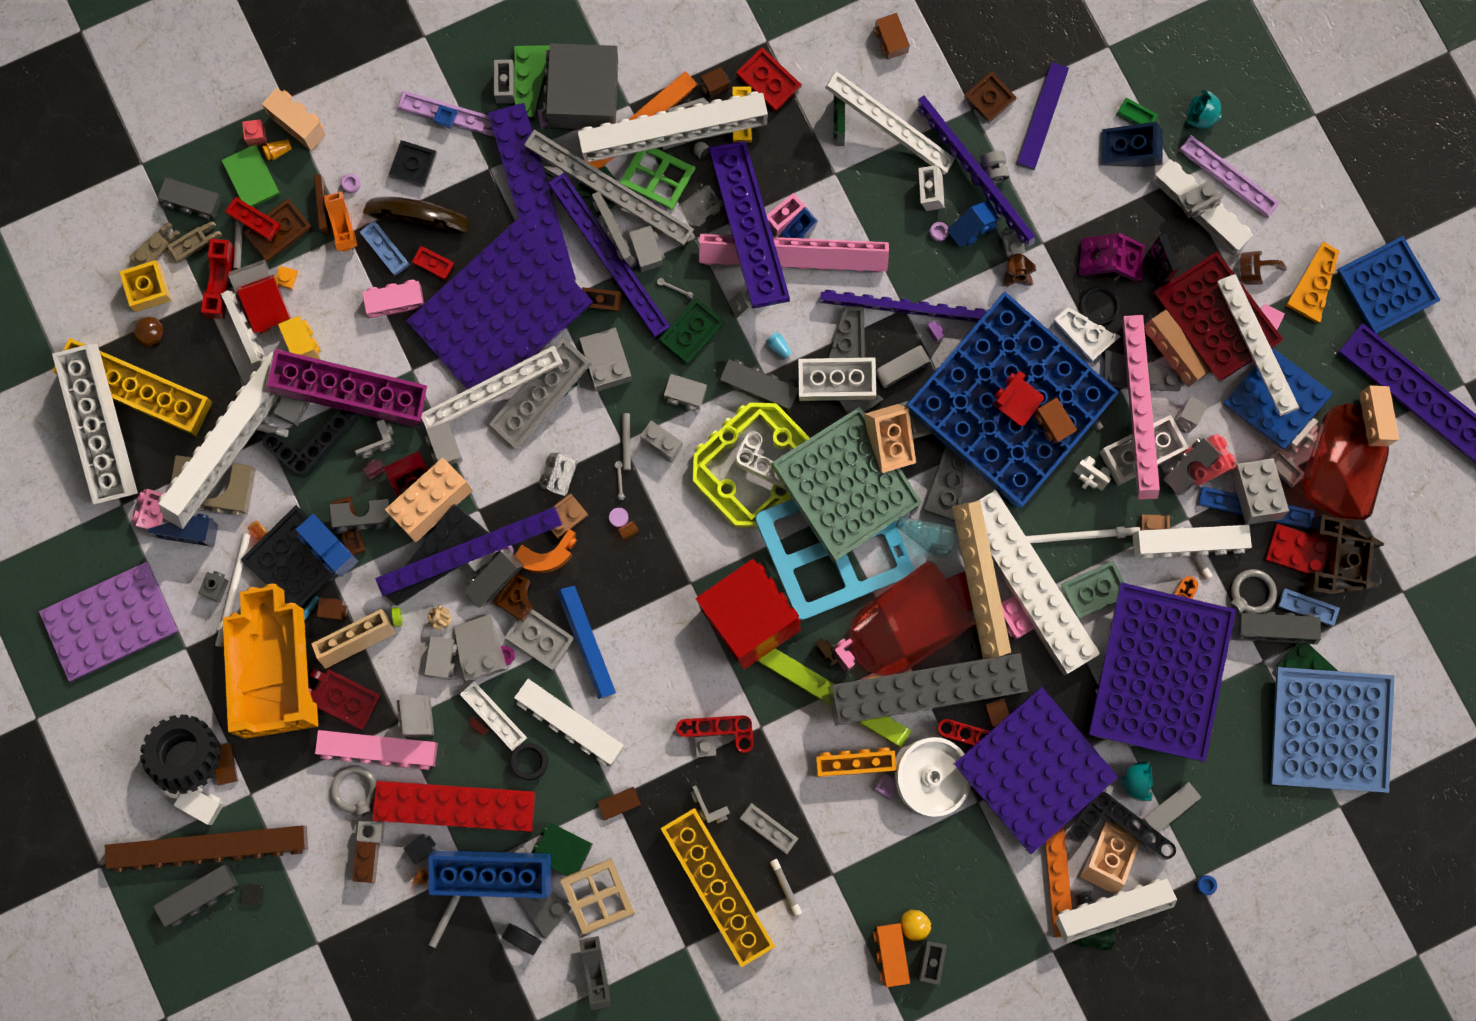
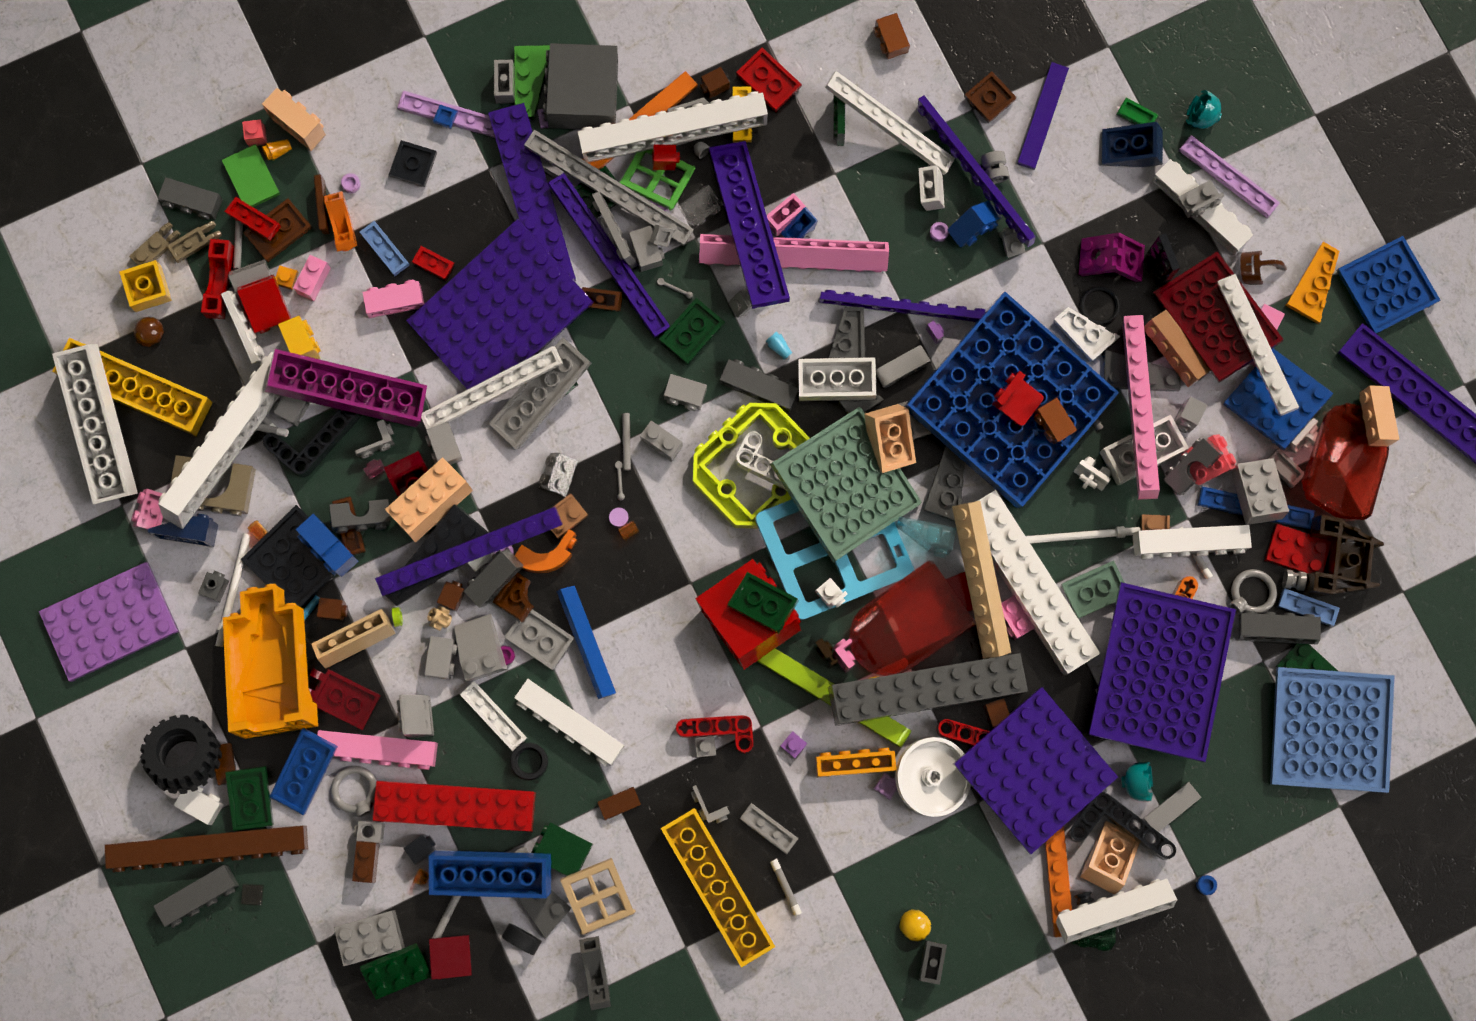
(249, 798): none -> dark green plate
(303, 771): none -> blue tile
(311, 278): none -> bright pink brick
(369, 938): none -> light grey brick
(395, 971): none -> dark green plate
(418, 212): dark brown brick -> none
(450, 957): none -> dark red tile
(451, 595): none -> reddish brown brick
(478, 726): clear red tile -> none
(607, 359): light grey slope -> none
(661, 235): none -> light grey plate
(664, 157): none -> red brick
(763, 602): none -> dark green plate
(793, 745): none -> medium lavender plate
(831, 594): none -> white bracket
(891, 955): orange brick -> none
(1019, 270): reddish brown brick -> none
(1294, 580): none -> light grey wheel

